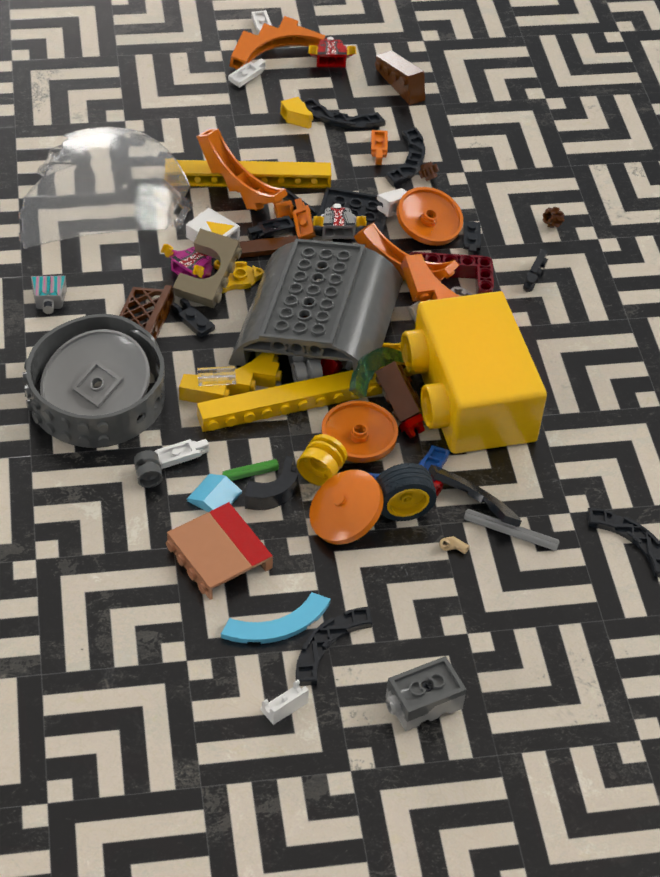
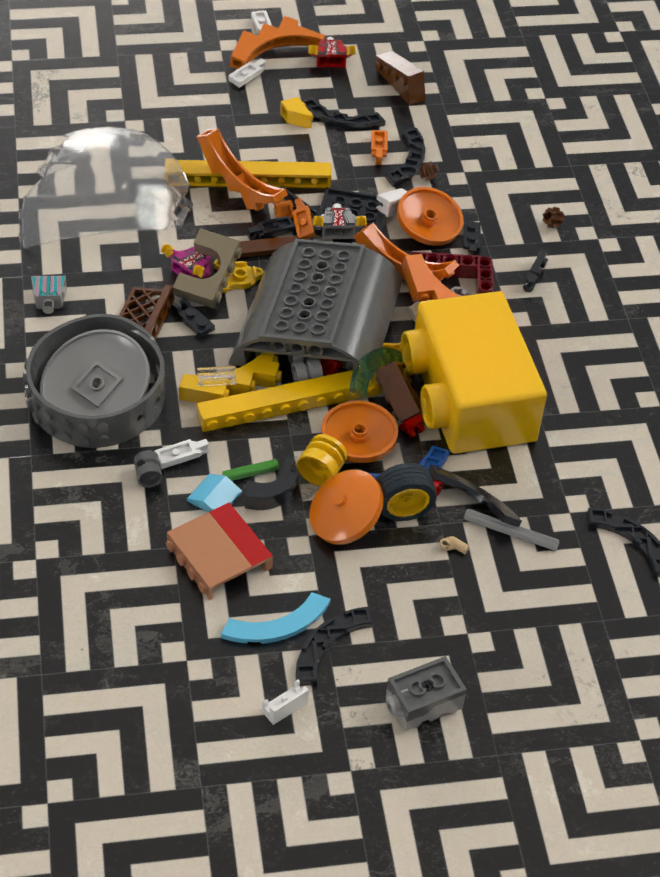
(212, 222): white brick -> none

